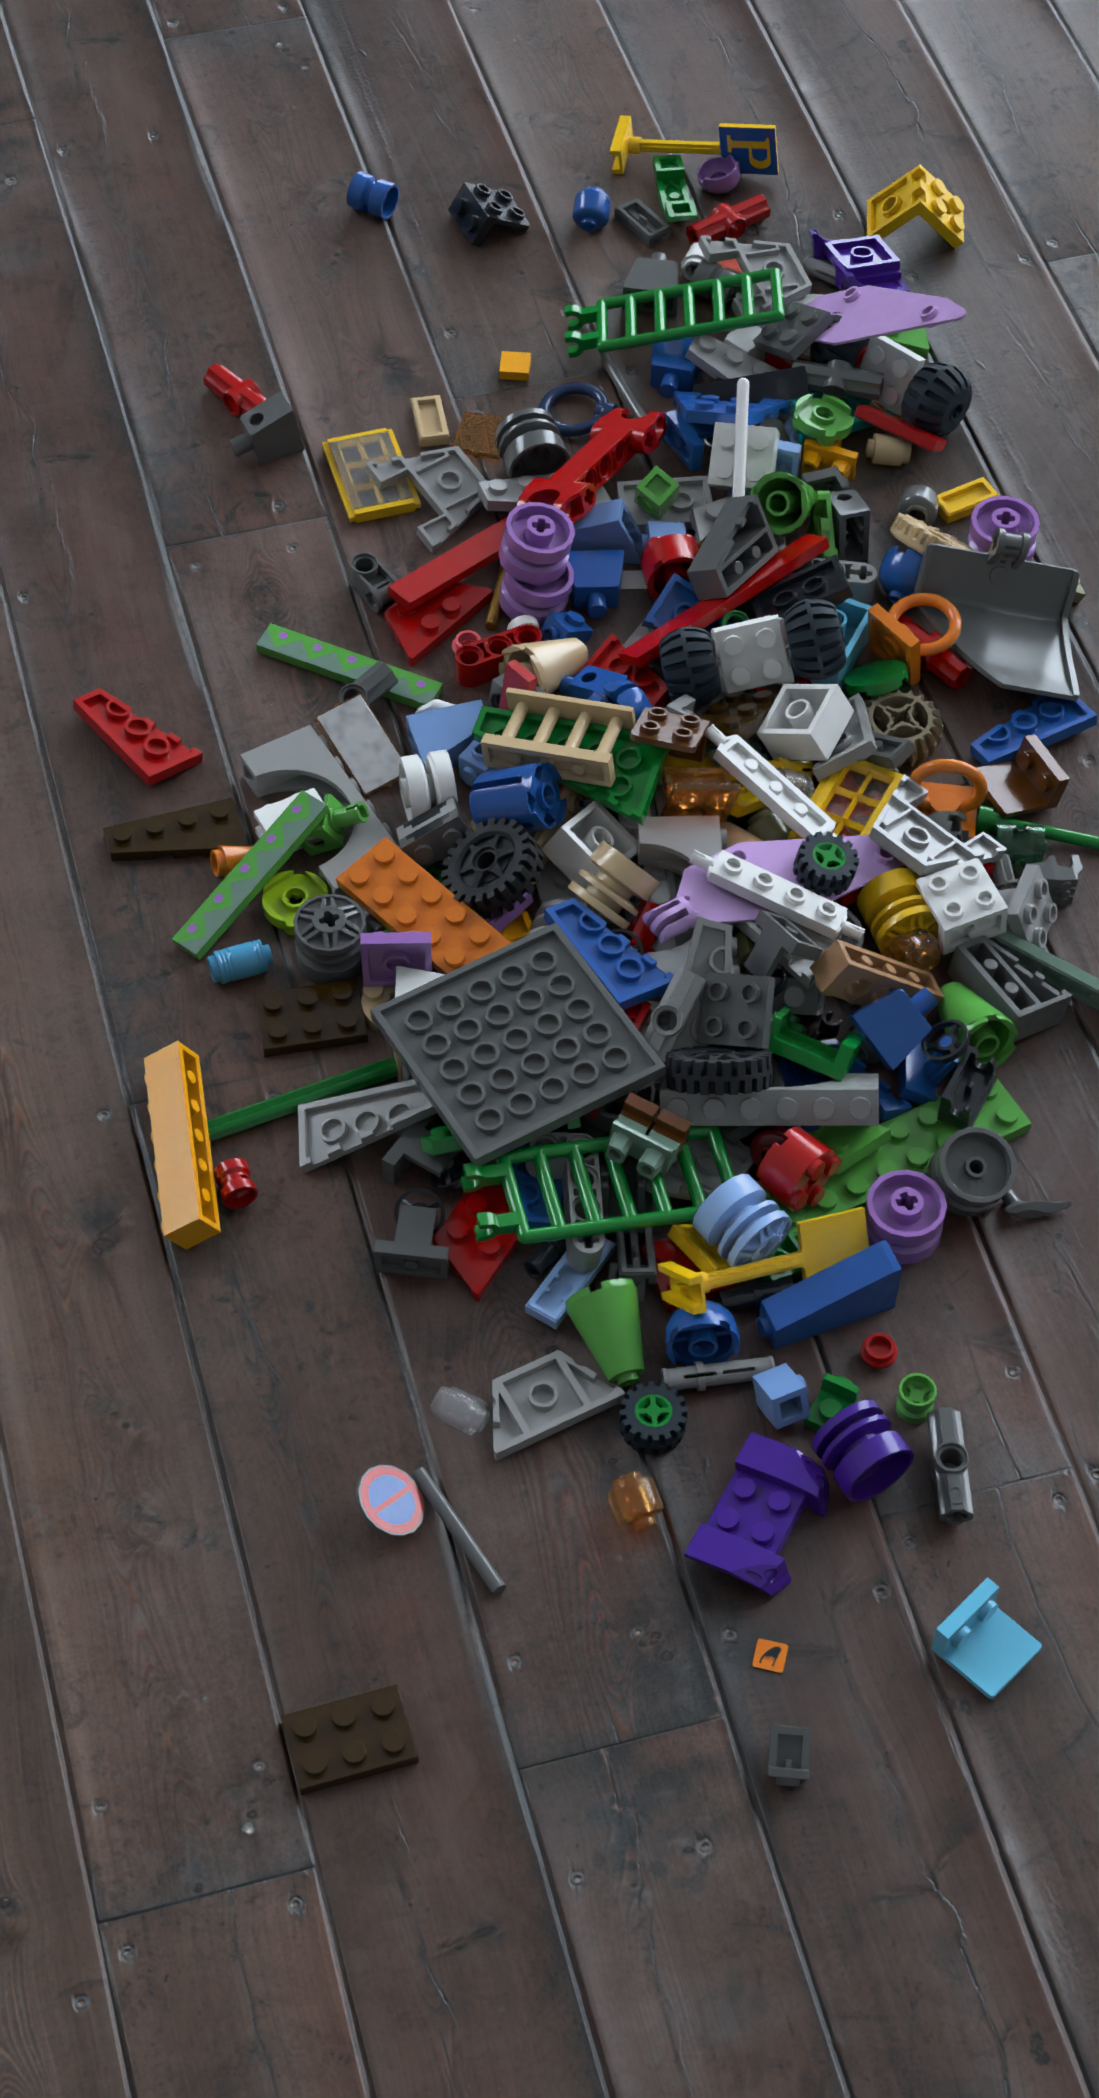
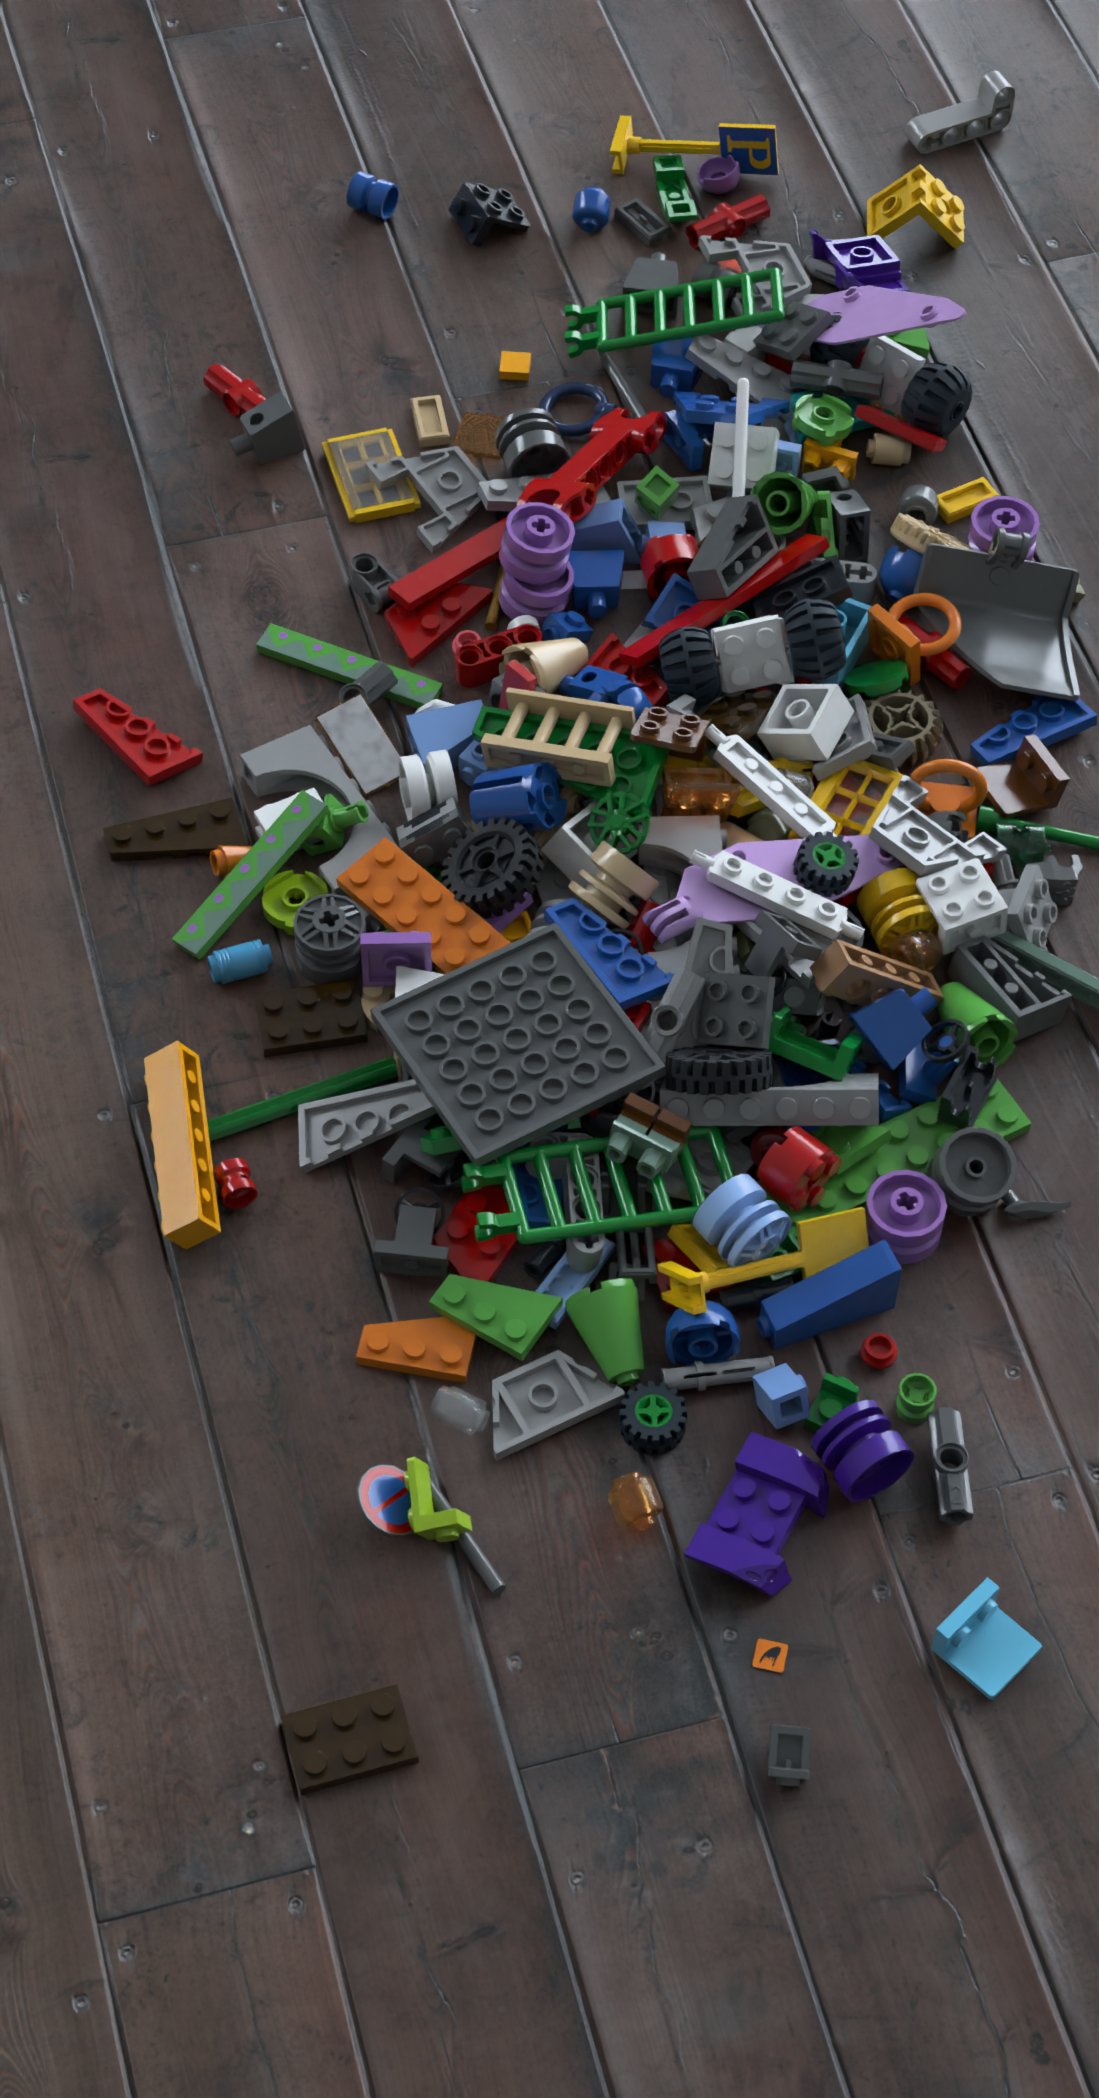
(419, 1347): none -> orange wing
(441, 1525): none -> lime bracket
(496, 1312): none -> bright green wing
(619, 821): none -> green wheel
(691, 261): white cone -> none
(776, 384): black sticker -> none
(965, 120): none -> light grey beam

